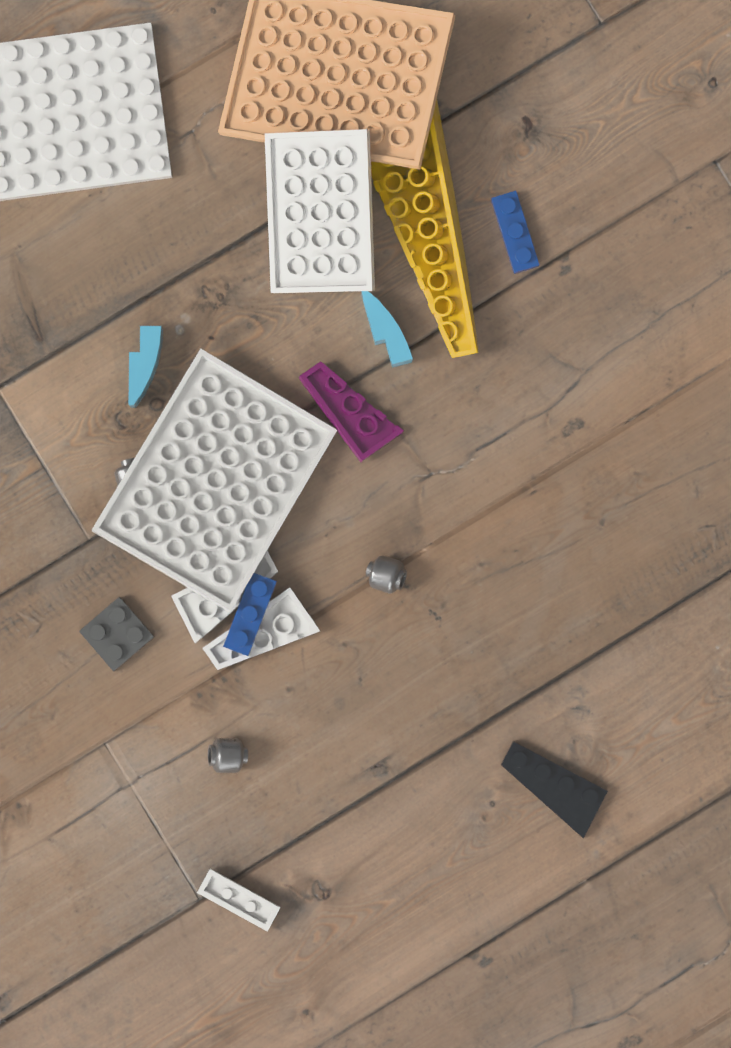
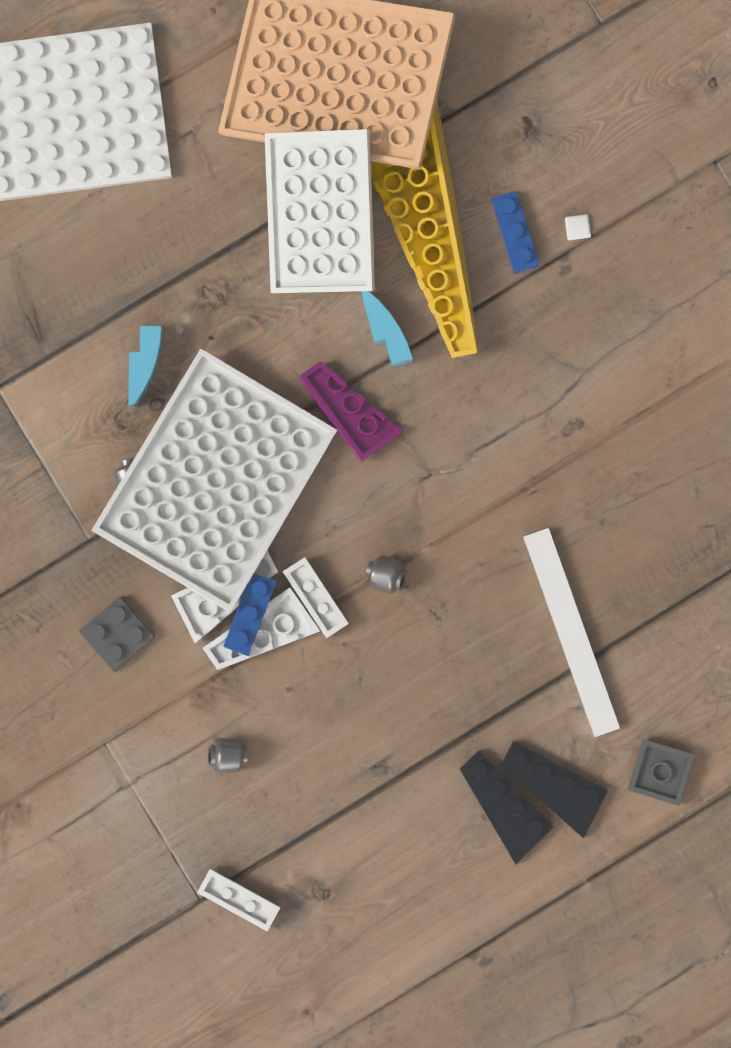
(315, 597): none -> white plate
(507, 809): none -> black wing
(571, 632): none -> white tile
(577, 227): none -> white piece
(660, 772): none -> dark grey plate

